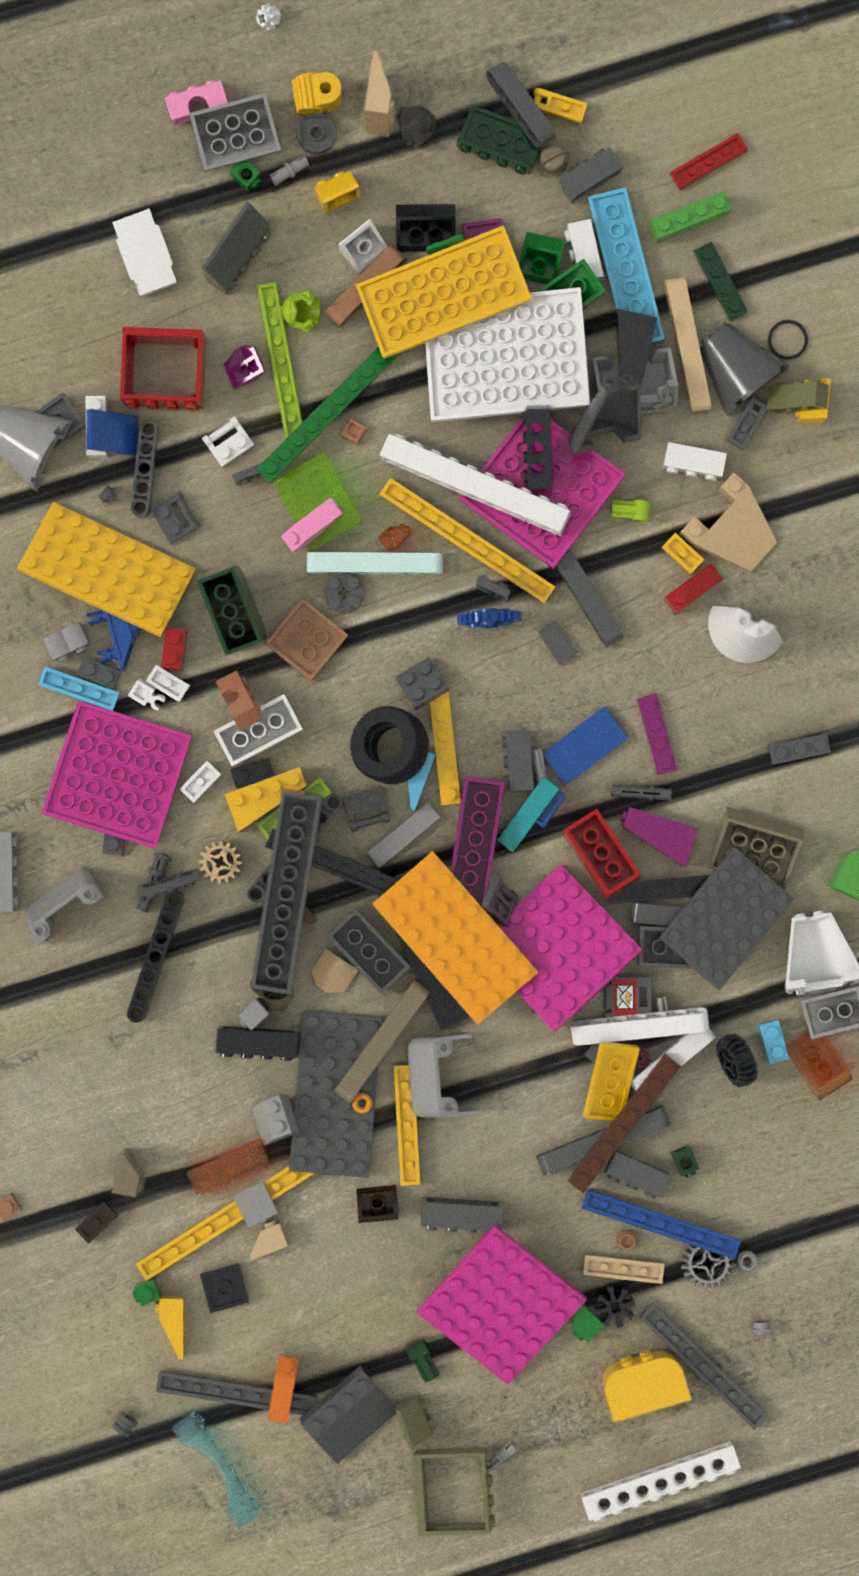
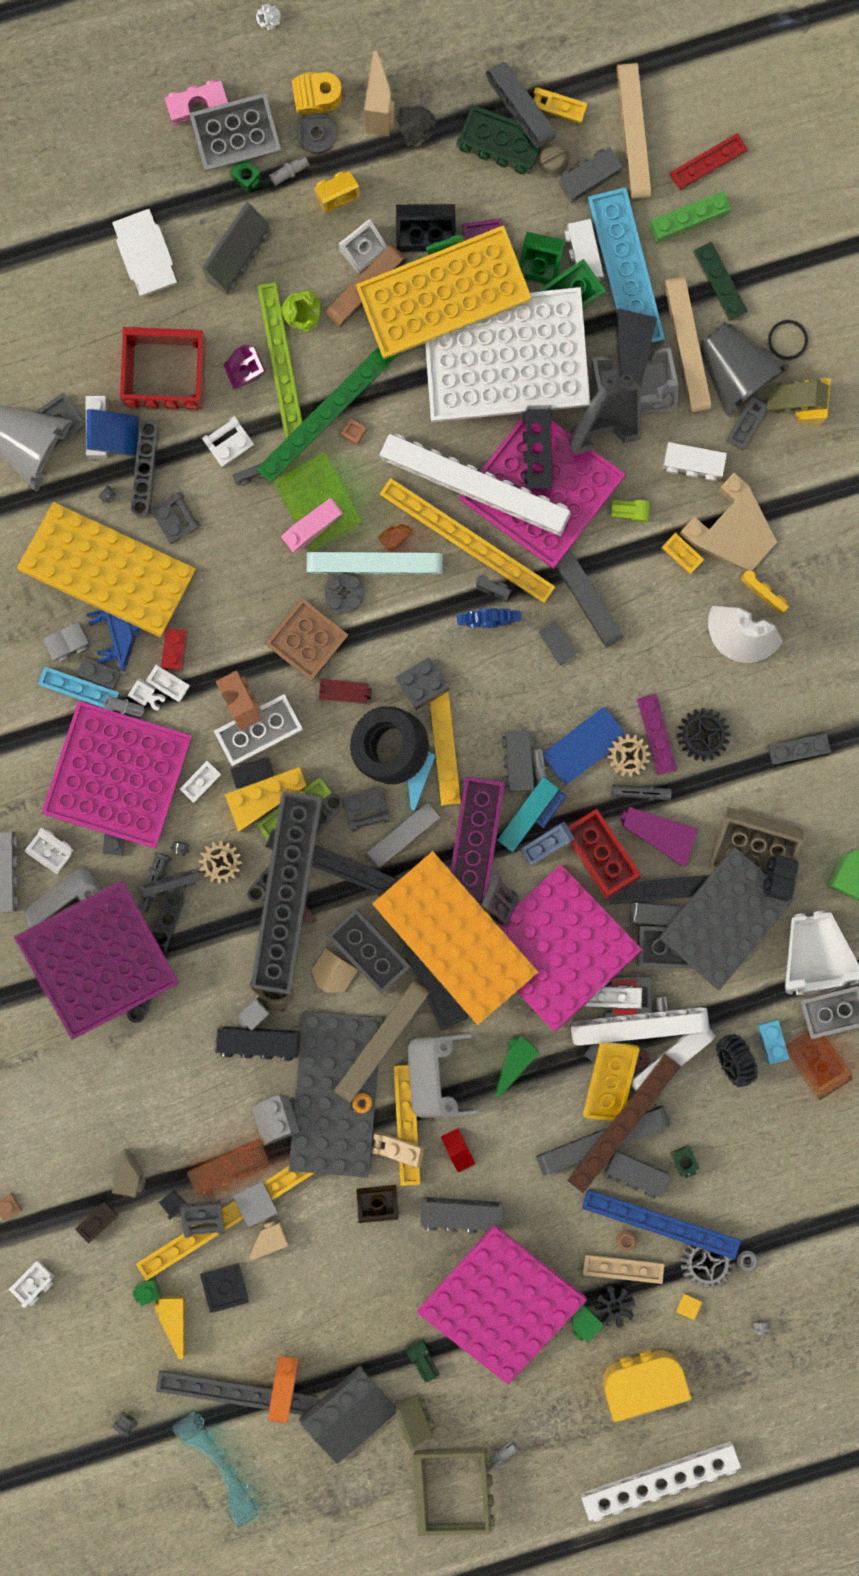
(31, 1283): none -> white bracket
(49, 850): none -> white bracket
(96, 959): none -> magenta plate
(124, 706): none -> light grey axle
(171, 1203): none -> black panel
(180, 848): none -> dark grey plate
(201, 1214): none -> dark grey plate
(232, 610): dark green brick -> none
(344, 691): none -> dark red brick
(397, 1149): none -> tan plate
(457, 1150): none -> red slope
(517, 1058): none -> green slope
(547, 843): none -> sand blue plate
(617, 997): none -> white tile
(622, 761): none -> tan gear
(633, 131): none -> tan beam
(688, 1306): none -> yellow tile
(692, 588): red slope -> none
(703, 1366): dark grey plate -> none
(706, 743): none -> black gear
(764, 591): none -> yellow plate
(780, 877): none -> black brick

